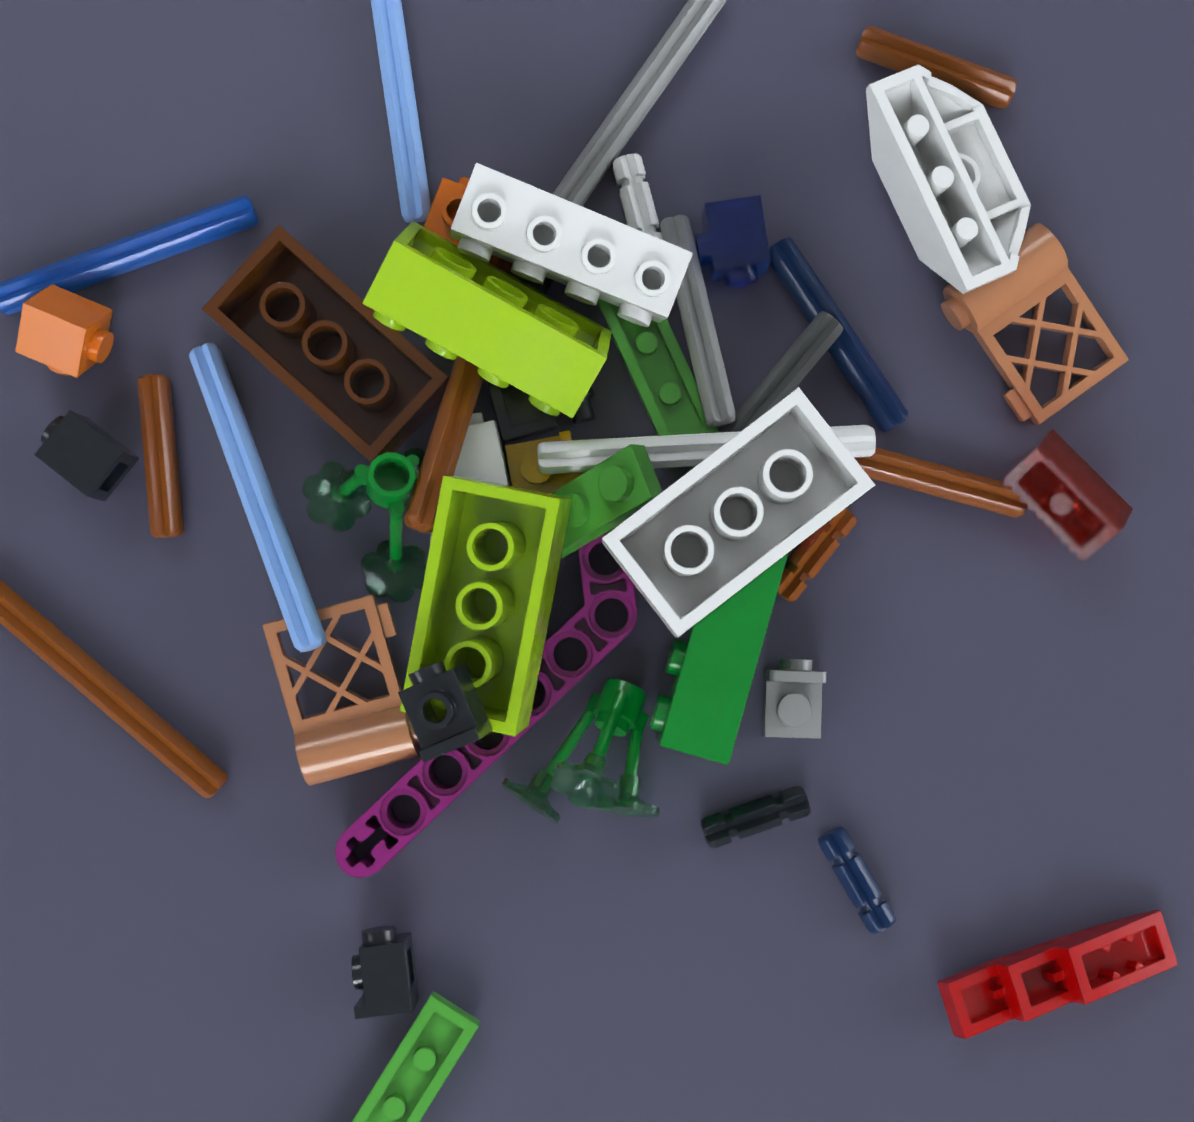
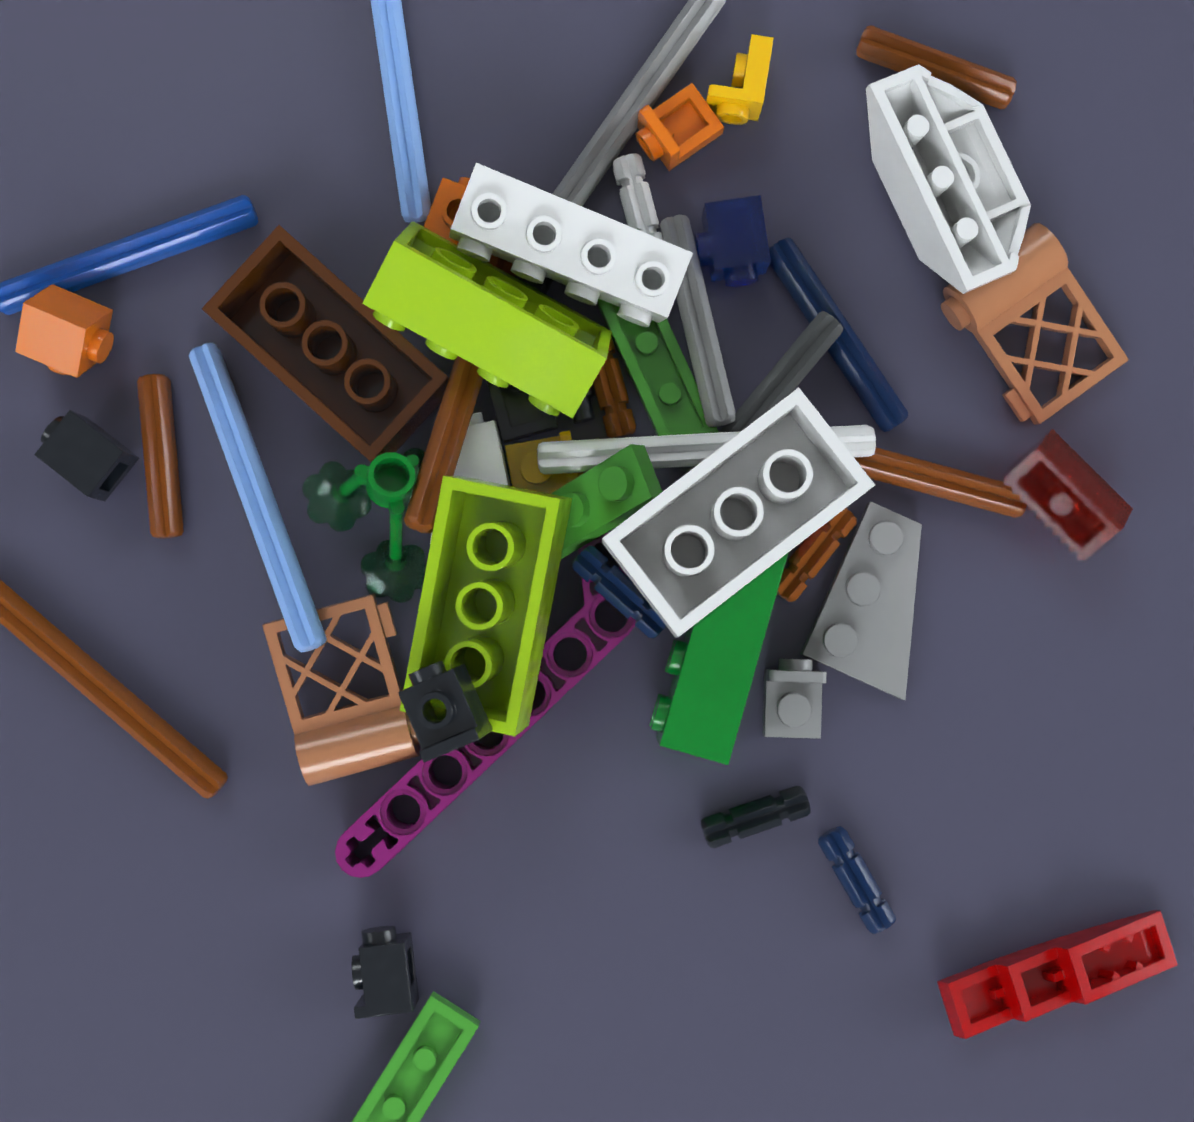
(585, 784): plant -> none
(613, 398): none -> dark orange axle
(618, 590): none -> dark blue axle
(677, 127): none -> orange bracket
(750, 74): none -> yellow bracket
(870, 604): none -> light grey wing

